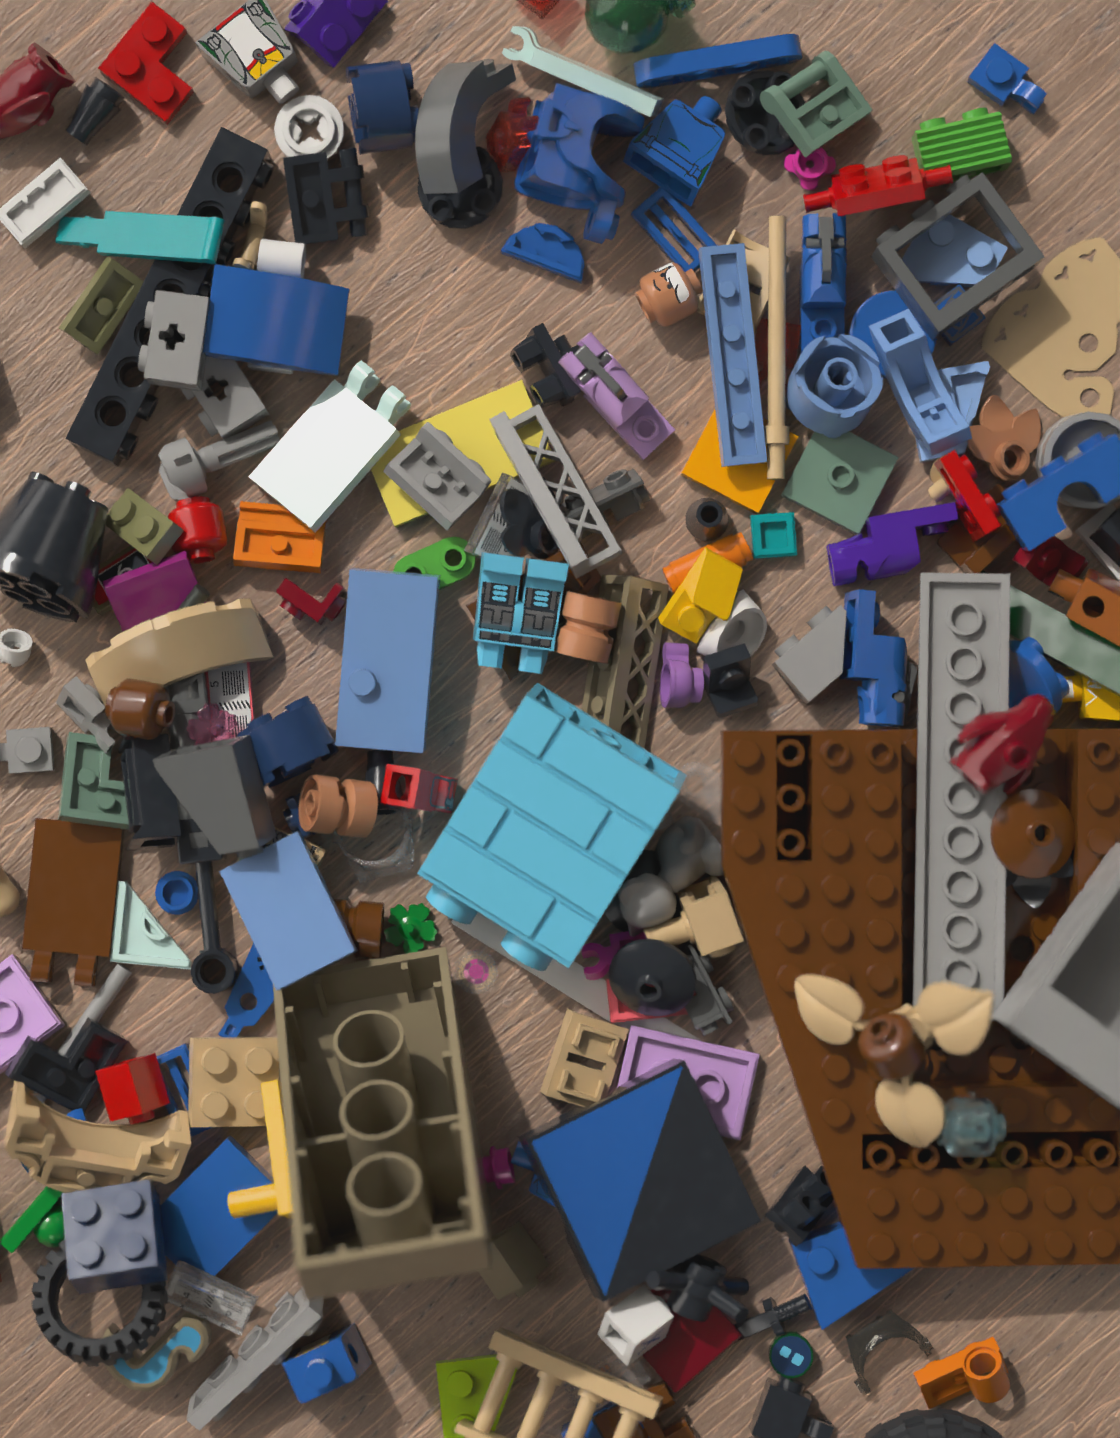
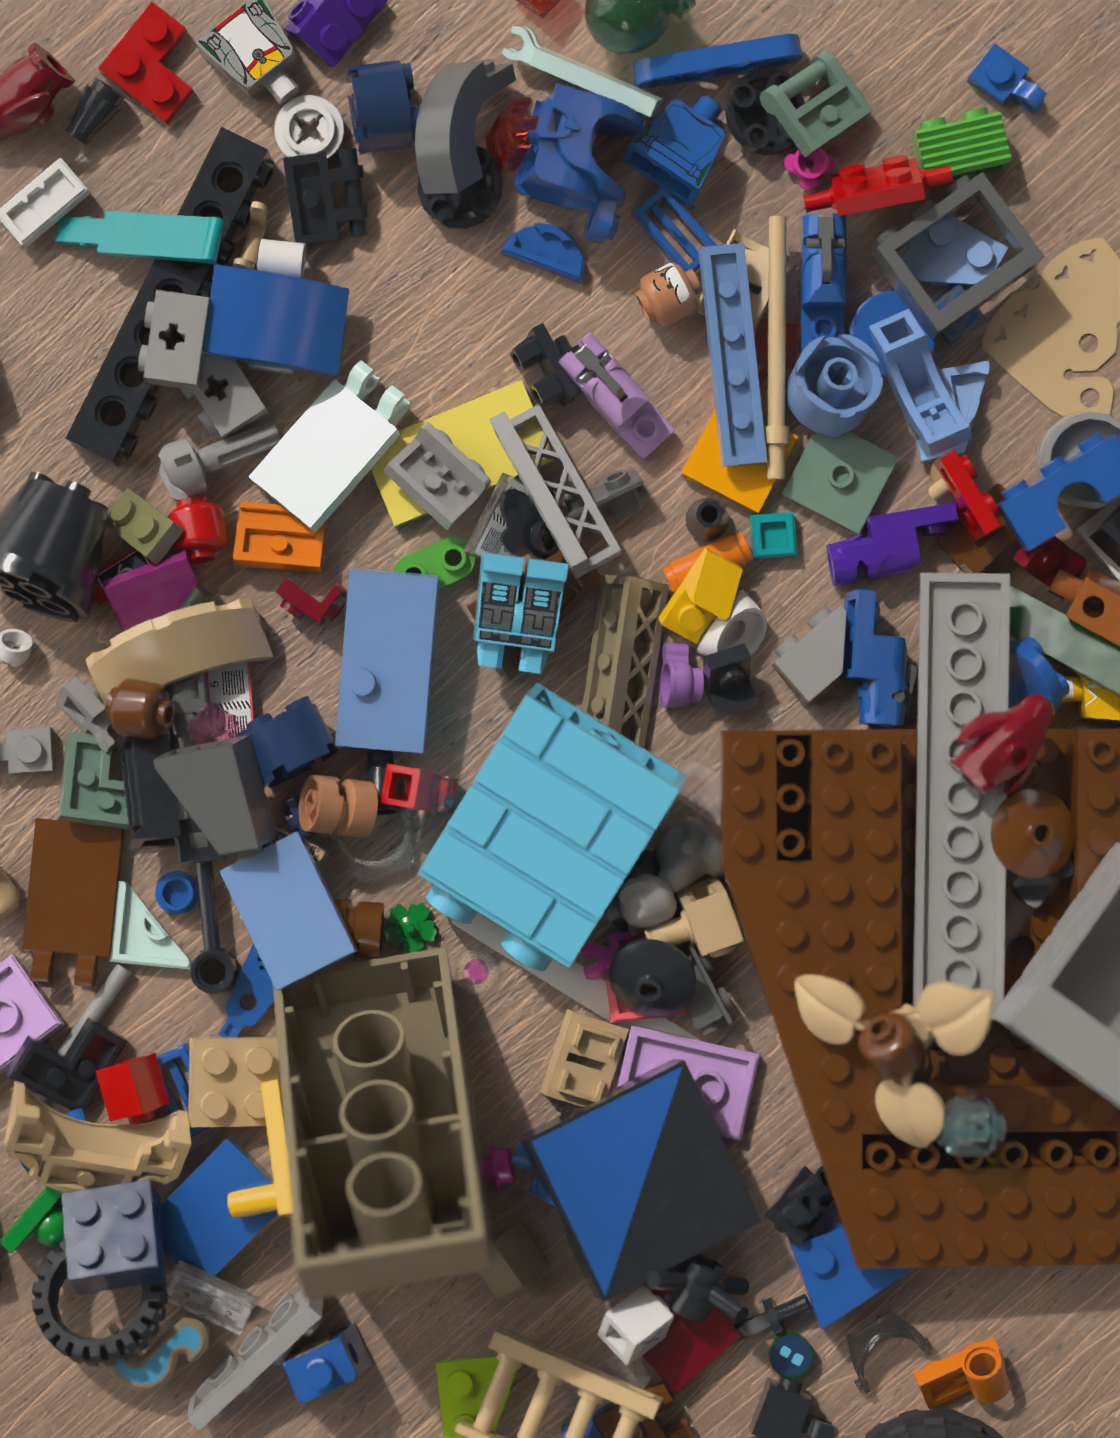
(102, 305): olive plate -> none
(587, 627): nougat wheel -> none
(1004, 433): nougat plate -> none

